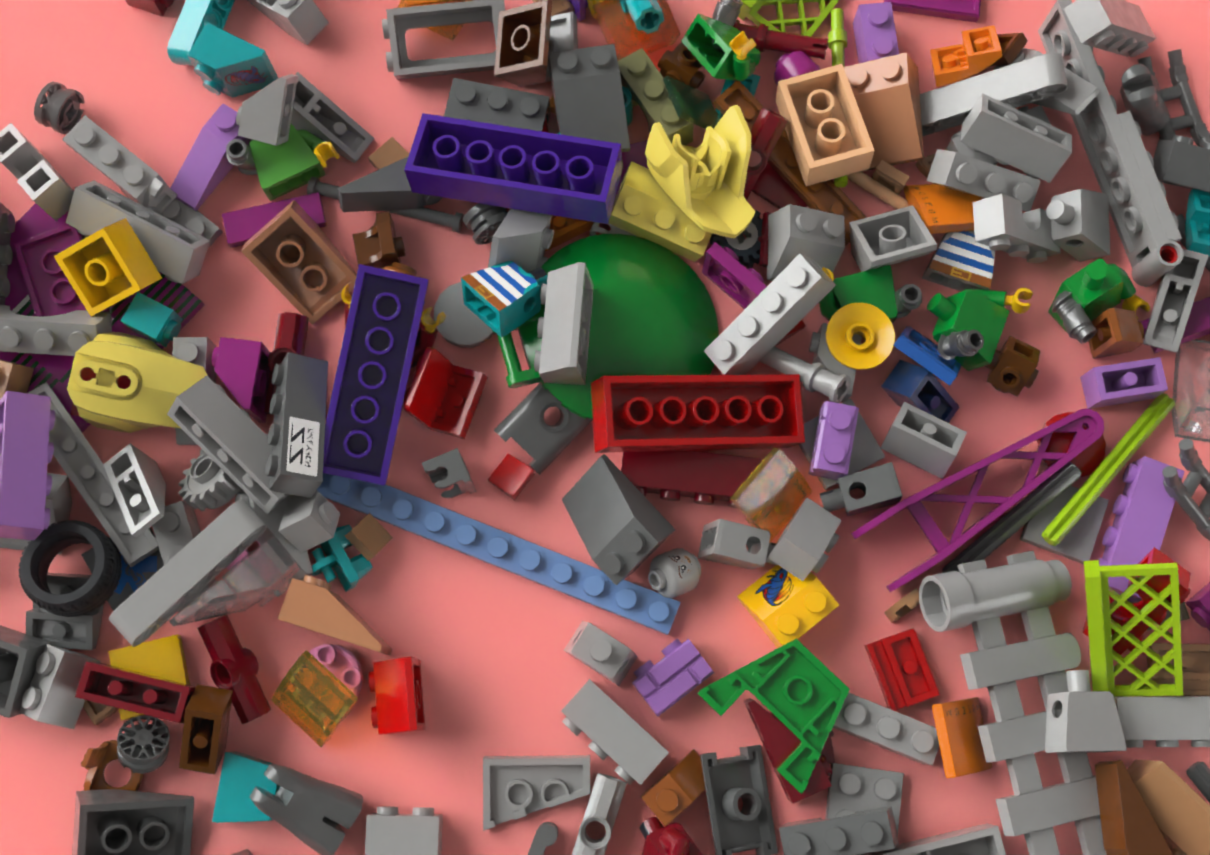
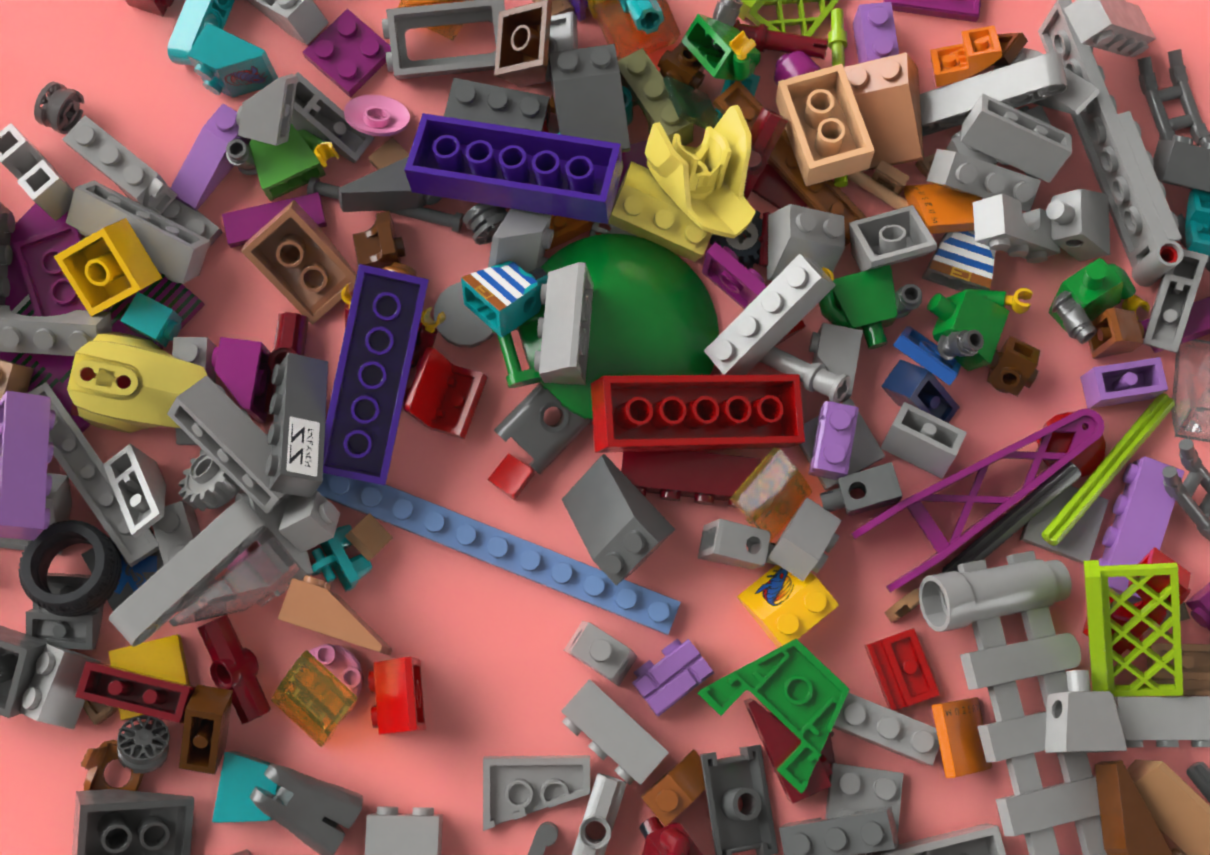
(348, 52): none -> magenta plate
(376, 115): none -> bright pink dish
(447, 471): dark grey hinge -> none
(674, 572): light grey head -> none
(871, 325): yellow dish -> none
(1142, 98): dark grey piece -> none

